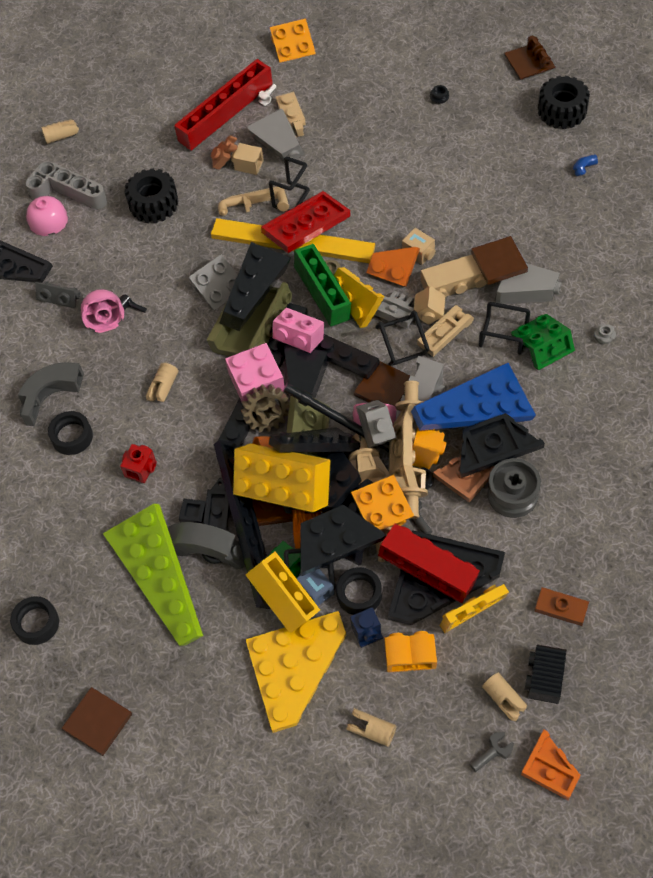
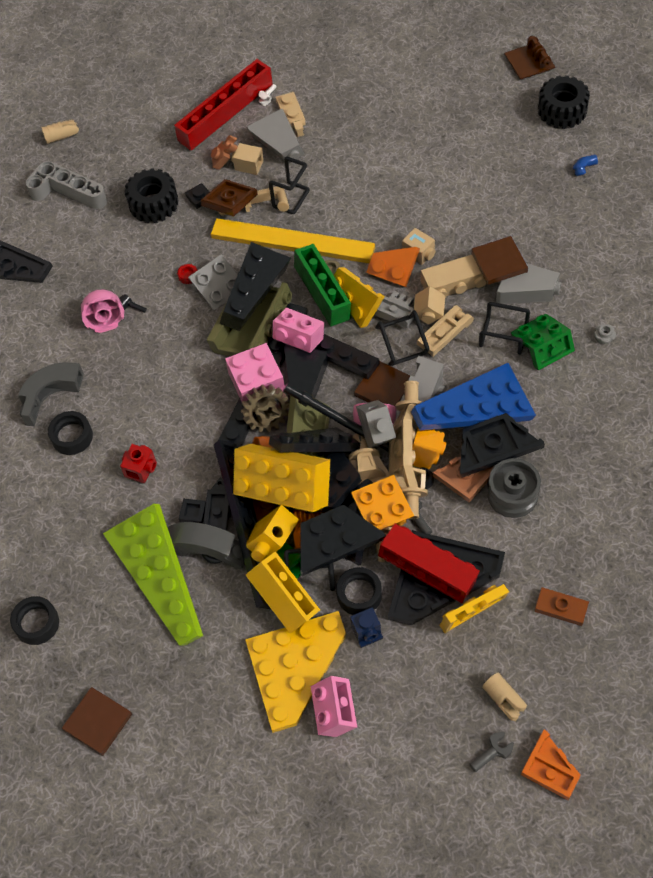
(46, 215): bright pink cylinder -> none
(57, 295): dark grey hinge -> none
(162, 382): tan hinge -> none
(184, 272): none -> red tile
(196, 194): none -> black plate
(229, 197): none -> reddish brown tile
(262, 539): none -> yellow torso
(292, 40): light orange hinge -> none
(305, 221): red plate -> none
(317, 586): sand blue brick -> none
(333, 706): none -> bright pink brick
(376, 729): tan hinge -> none
(410, 652): light orange brick -> none
(439, 94): black plate -> none
(547, 674): black brick -> none

